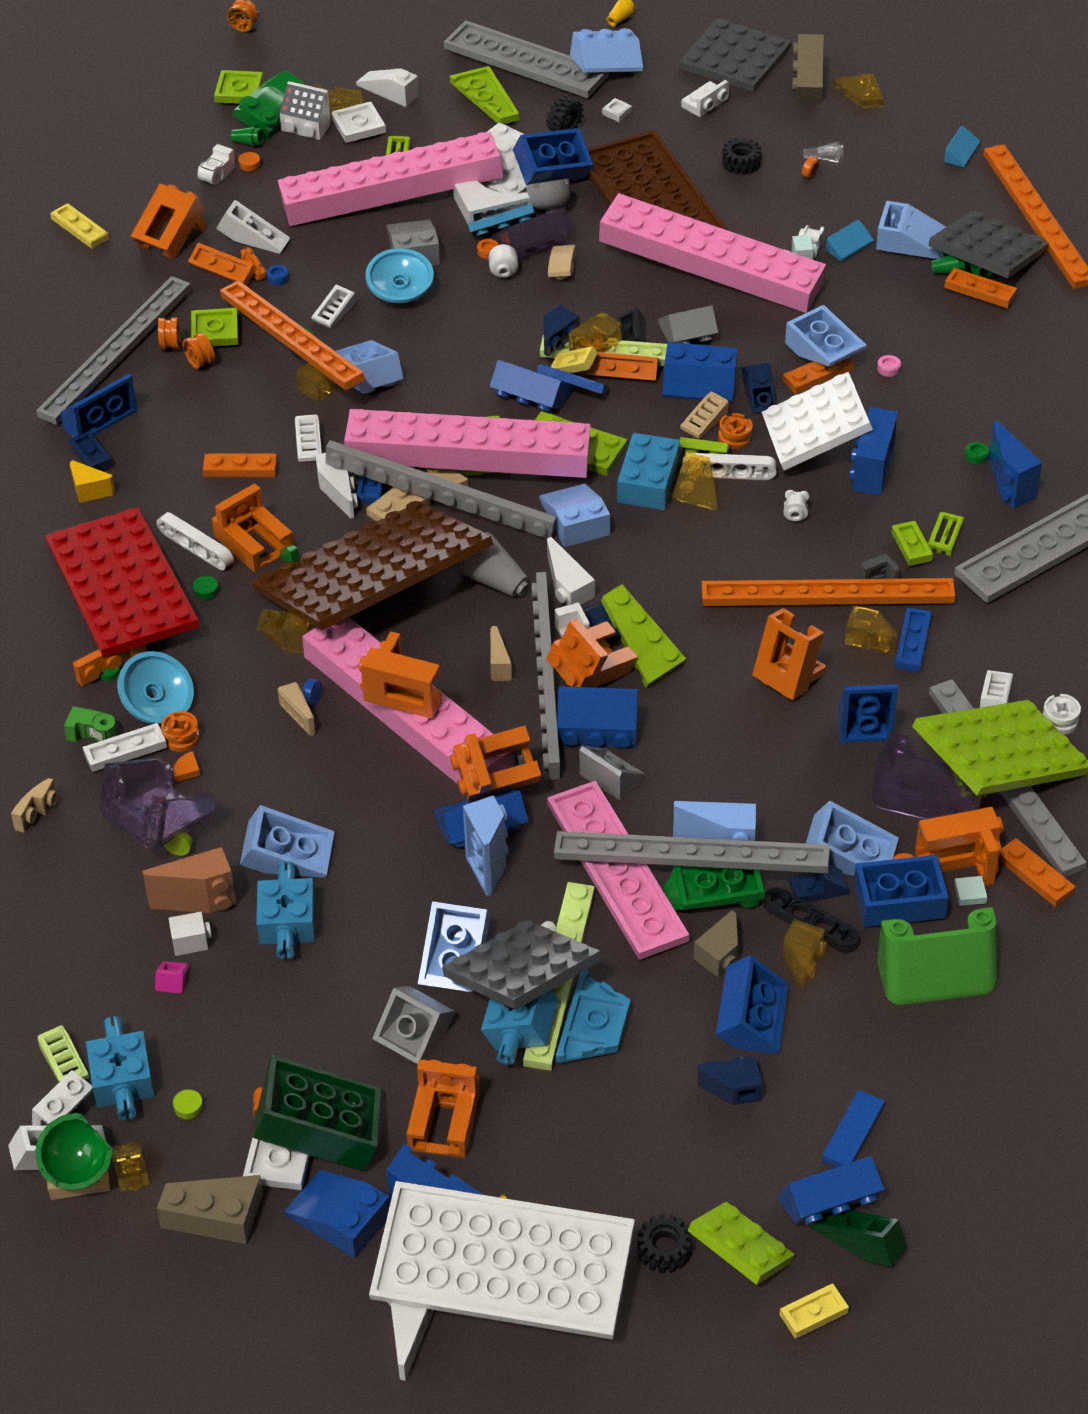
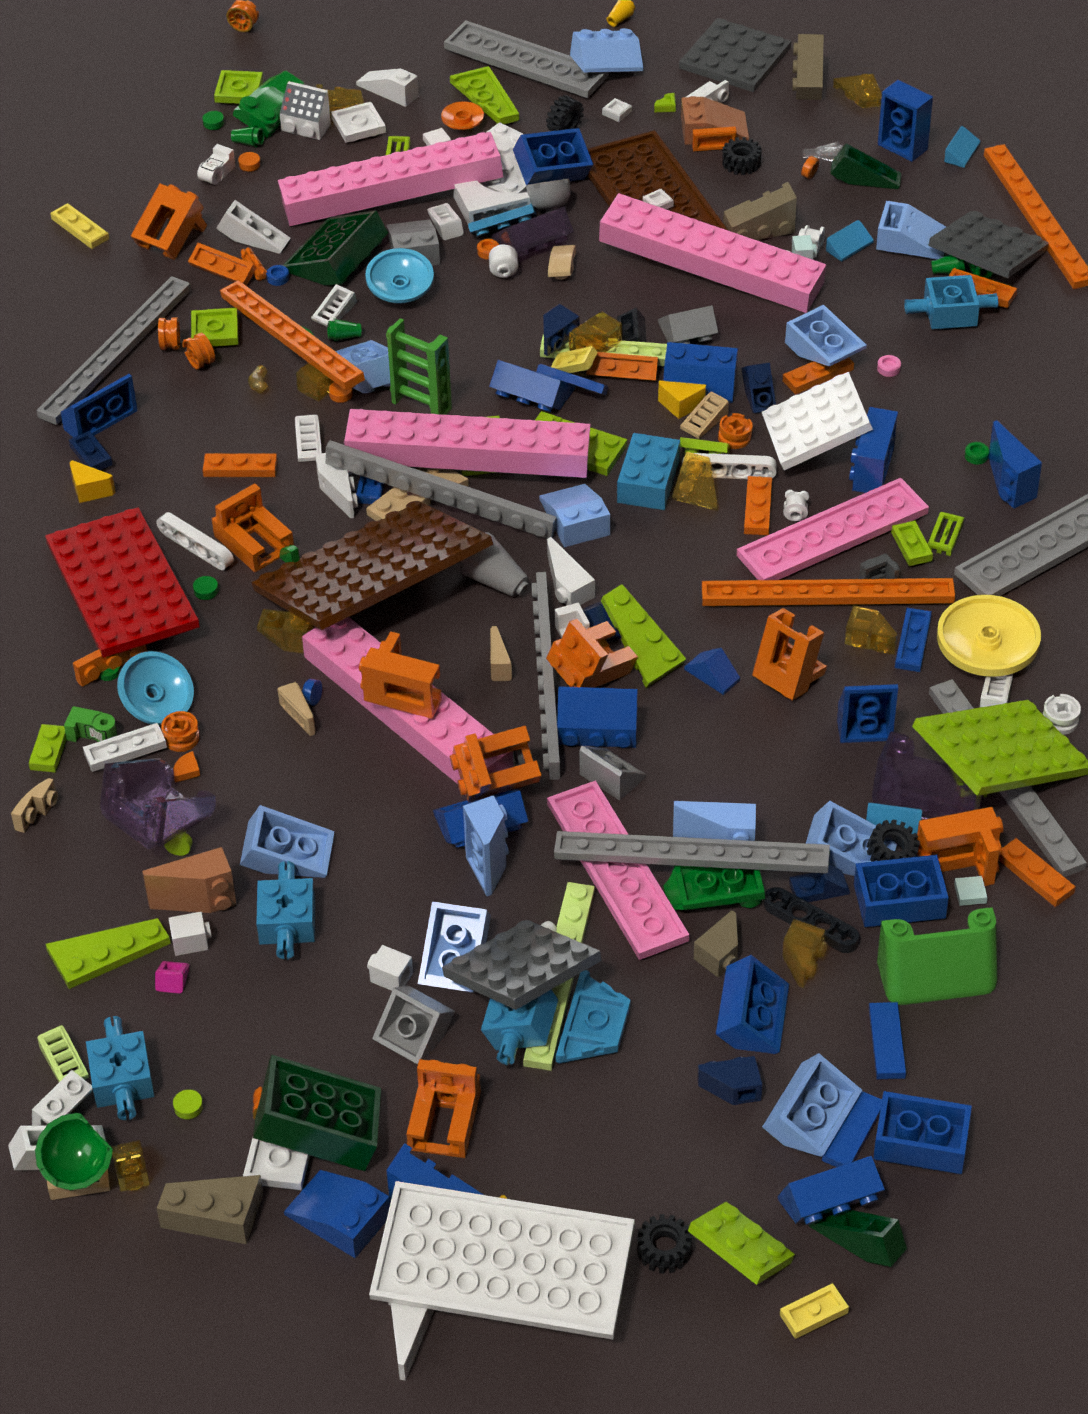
(48, 748): none -> lime plate
(100, 952): none -> lime wing
(213, 120): none -> green tile
(256, 377): none -> clear yellow arm
(337, 248): none -> dark green slope
(338, 394): none -> orange tile
(343, 330): none -> green cone
(390, 968): none -> white brick
(435, 136): none -> white tile
(436, 366): none -> bright green fence
(446, 221): none -> white slope
(462, 115): none -> orange dish
(659, 198): none -> white tile
(666, 104): none -> lime tile
(680, 397): none -> yellow slope
(707, 113): none -> nougat slope
(712, 138): none -> orange tile
(714, 670): none -> blue slope
(758, 505): none -> orange plate
(765, 217): none -> dark tan wedge
(812, 1107): none -> light blue slope
(832, 531): none -> bright pink plate
(861, 169): none -> dark green slope
(879, 812): none -> dark azure slope
(887, 1040): none -> blue tile
(894, 833): none -> black tyre
(905, 120): none -> blue brick
(922, 1132): none -> blue brick
(951, 302): none -> dark azure brick
(988, 635): none -> light yellow dish

